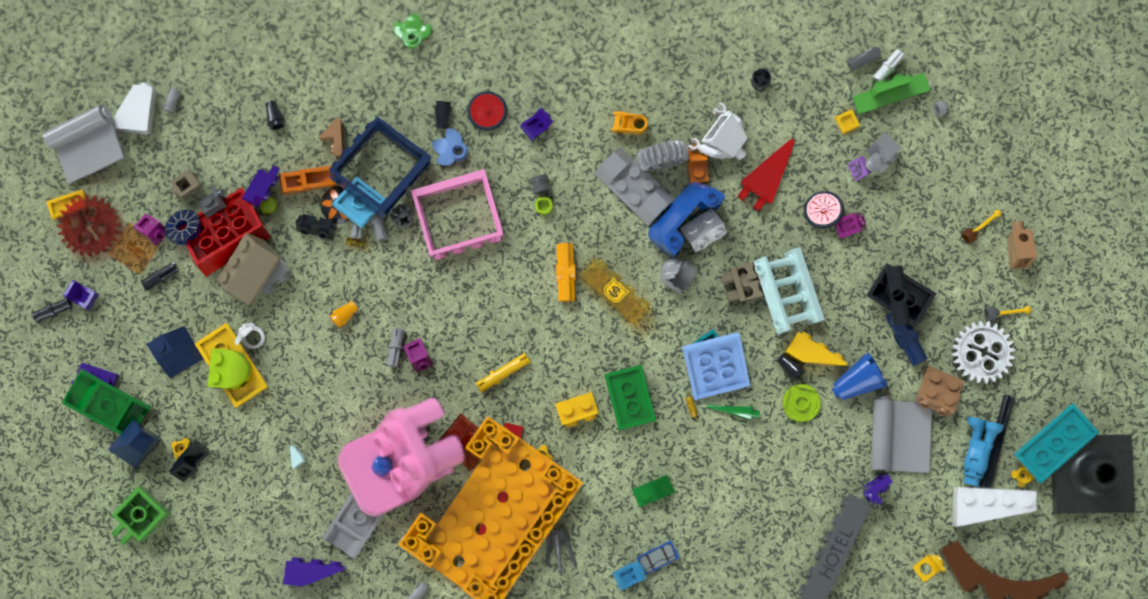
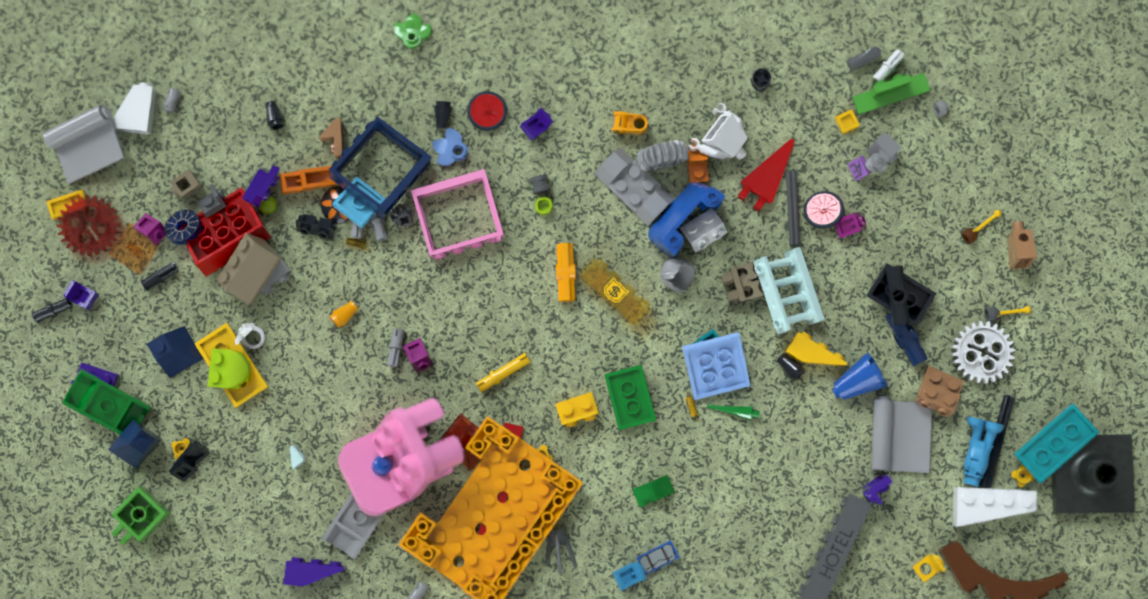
(792, 204): none -> dark grey axle
(801, 408): lime tile -> none

